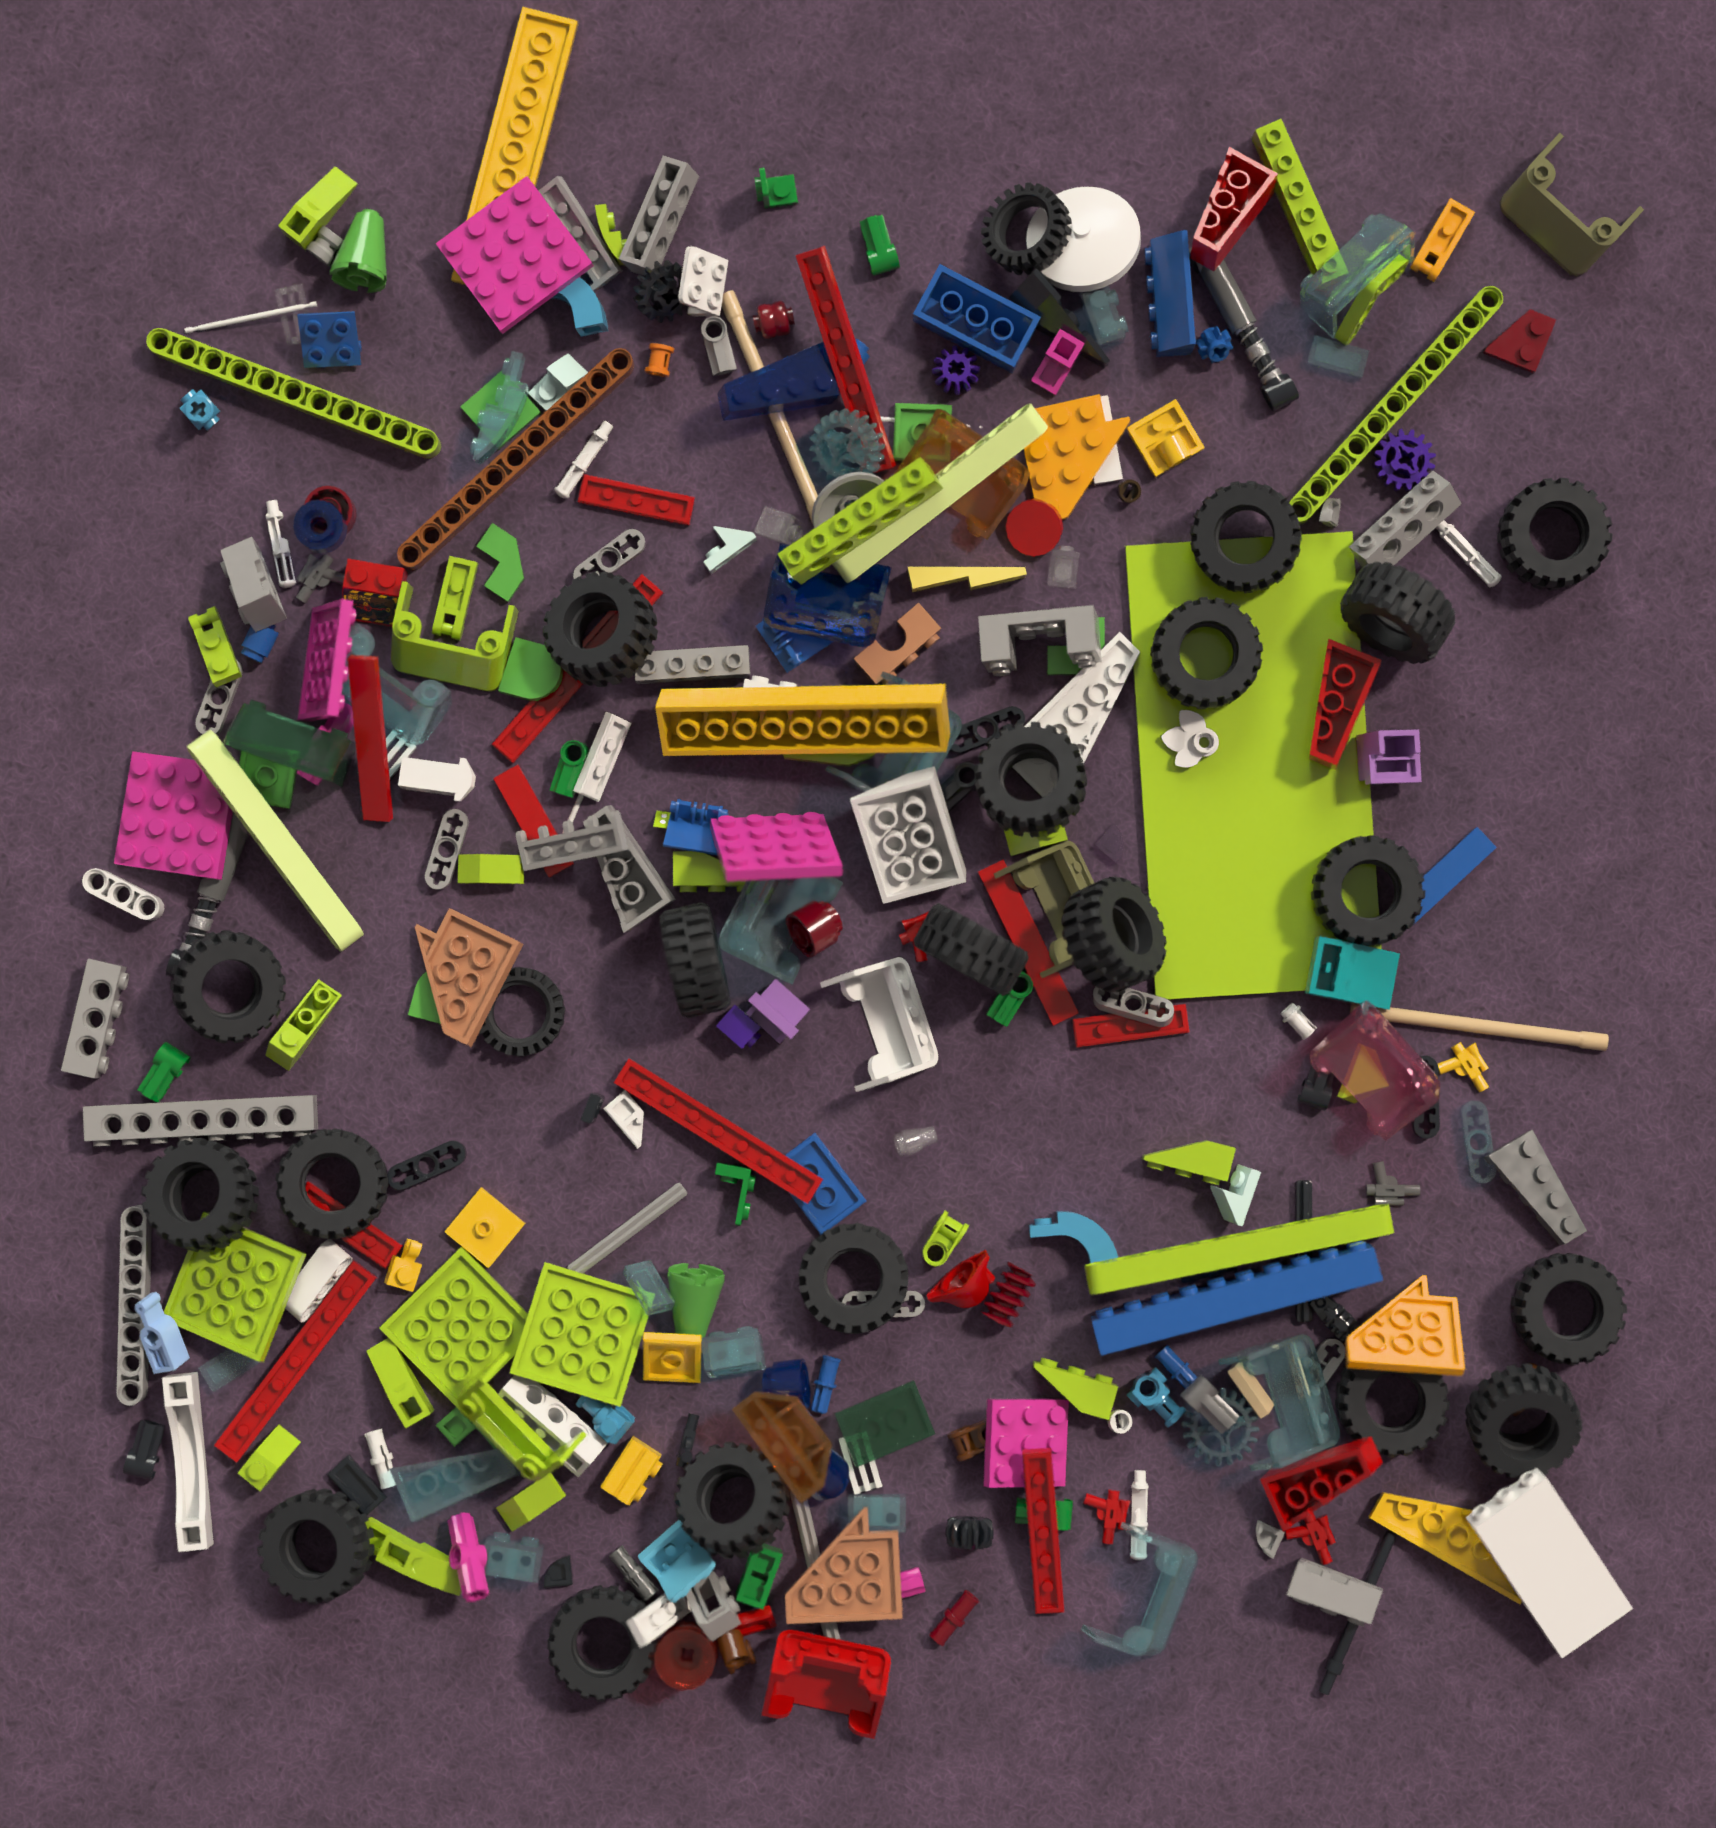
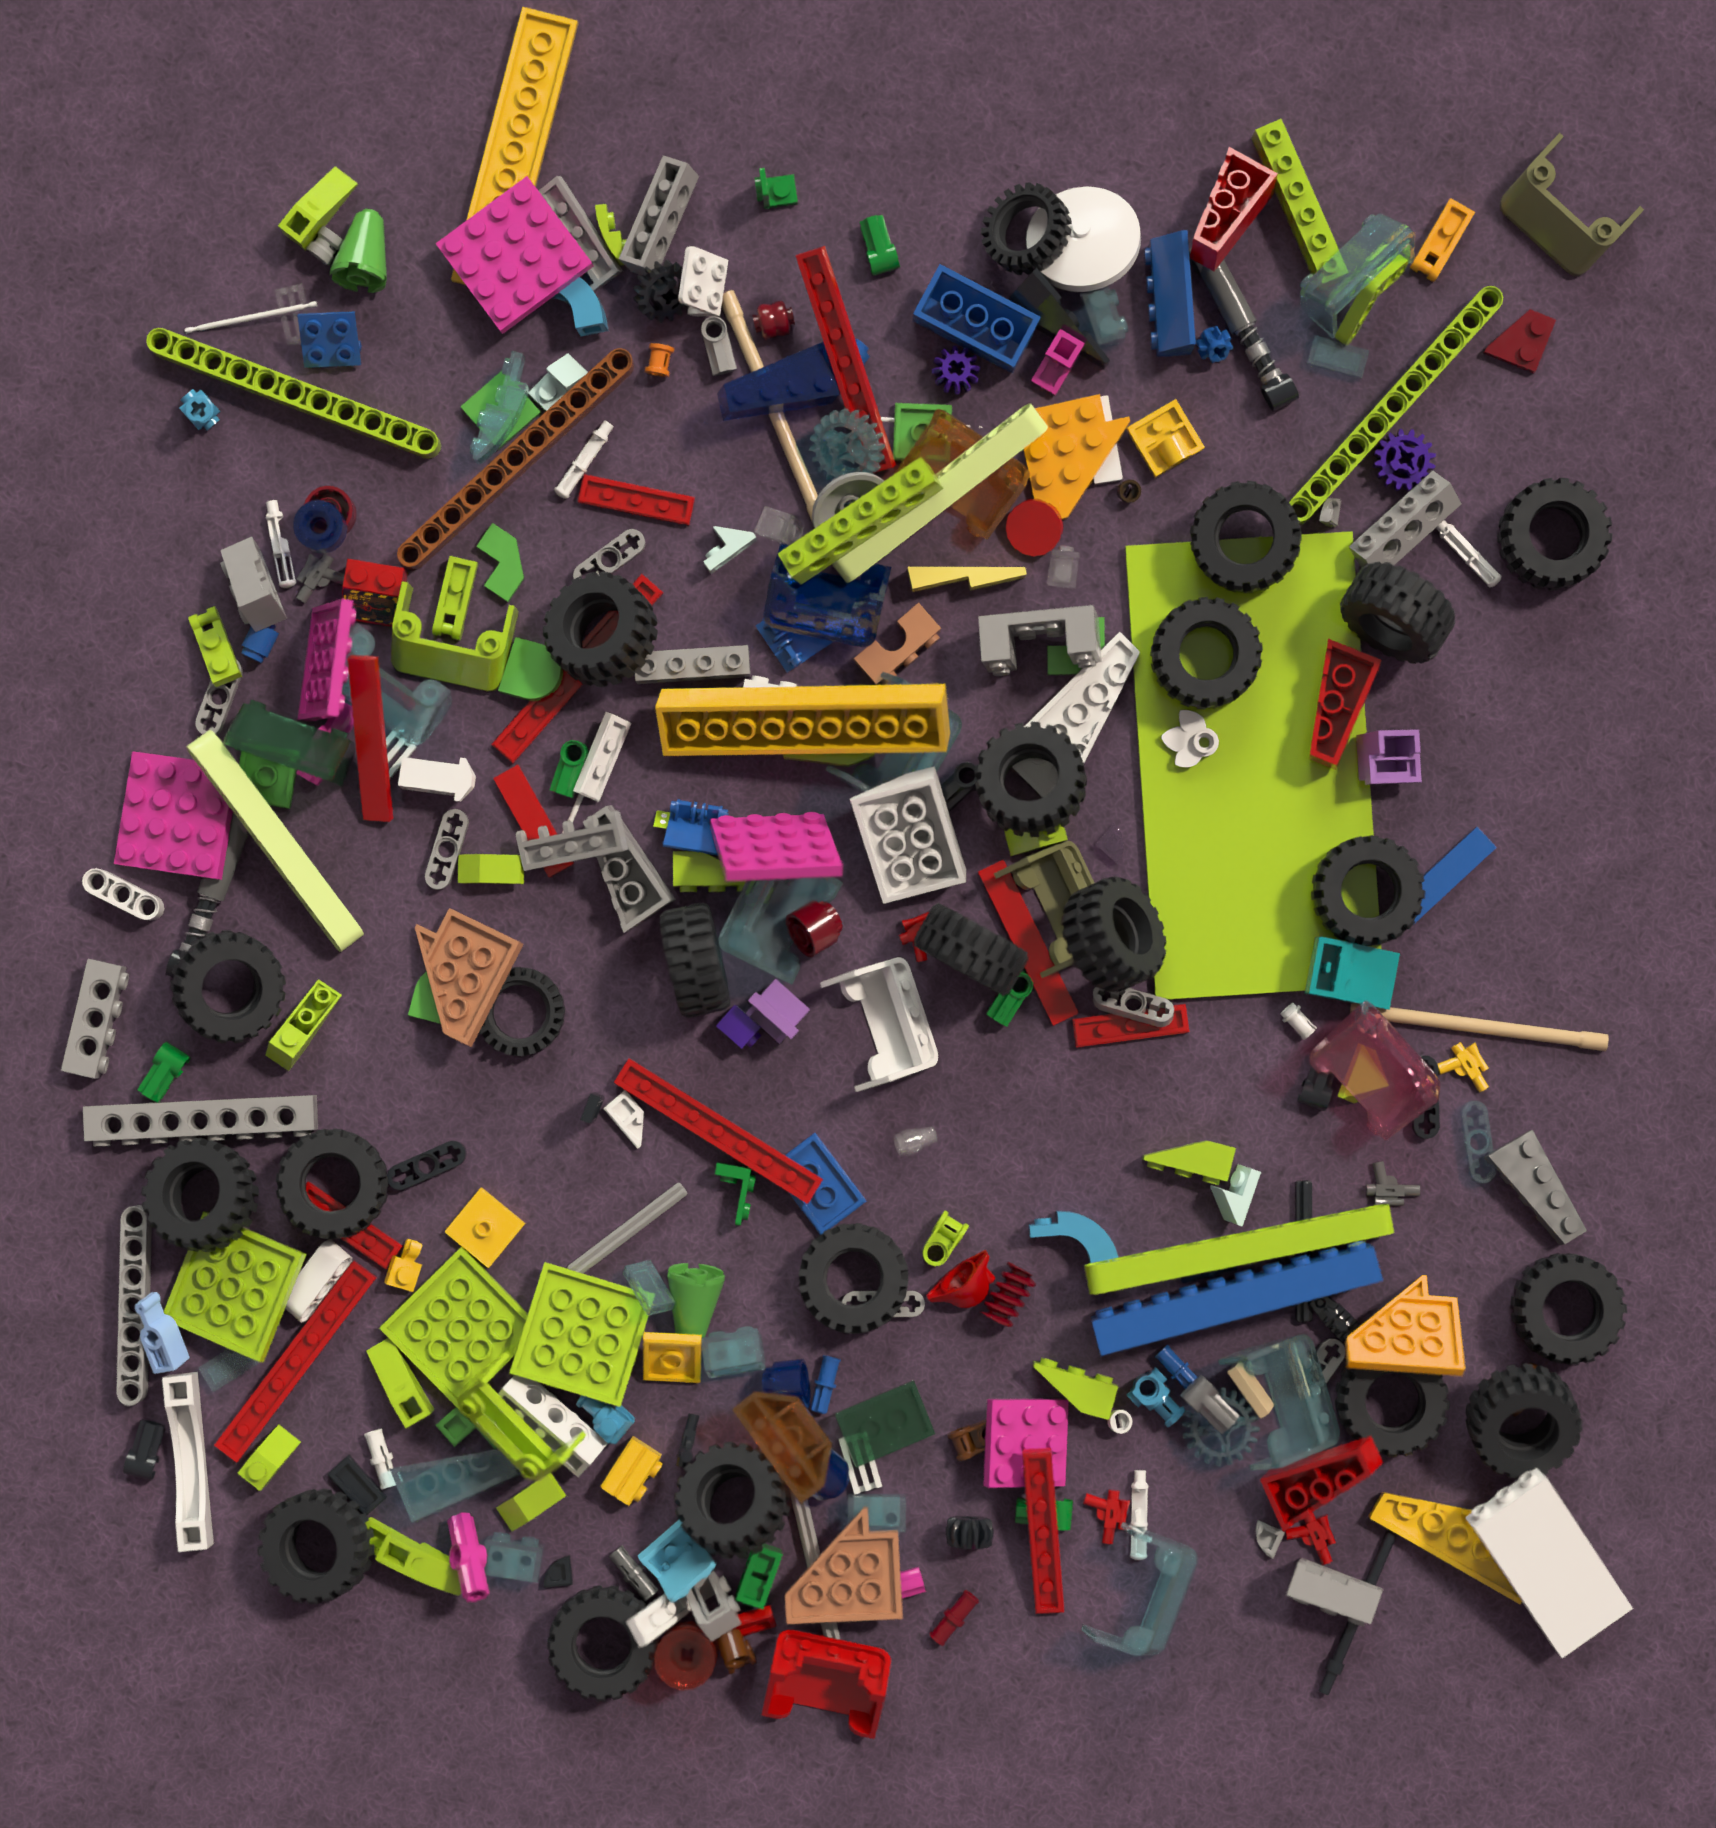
(968, 745): black beam -> none

